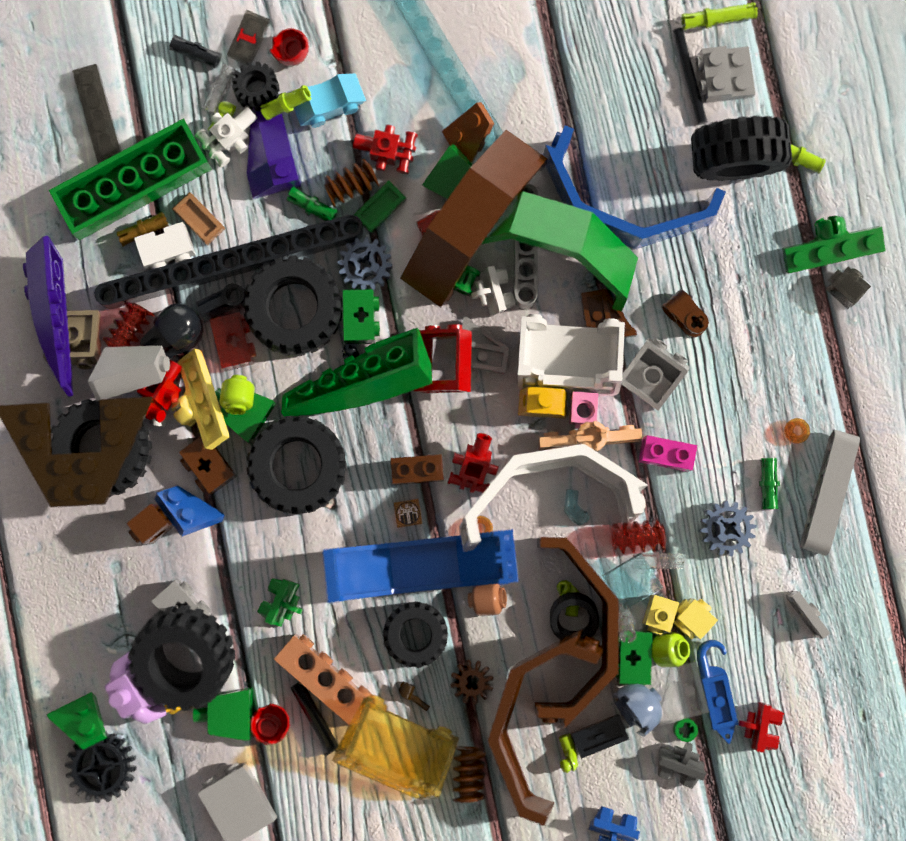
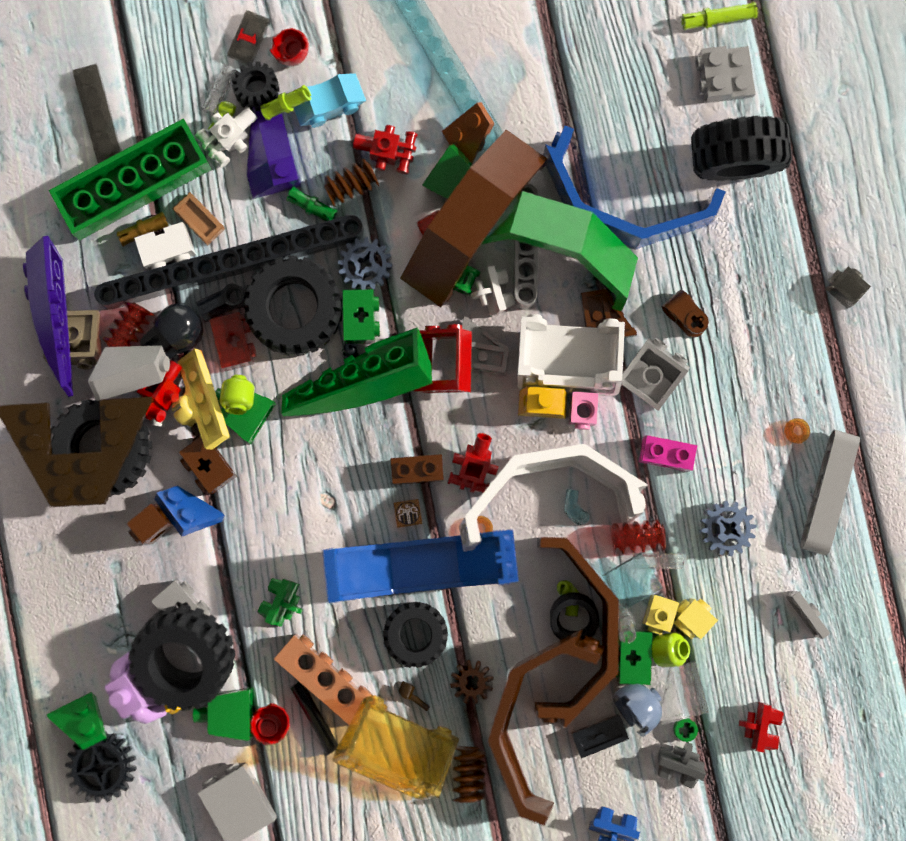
(195, 51): black pin -> none
(262, 458): black tyre -> none
(380, 206): green tile -> none
(487, 599): nougat head -> none
(570, 752): lime arm -> none
(591, 434): light nougat plate -> none
(690, 76): black bar -> none
(717, 692): blue plate -> none
(769, 483): green pin -> none
(806, 159): lime pin -> none
(833, 245): green plate -> none

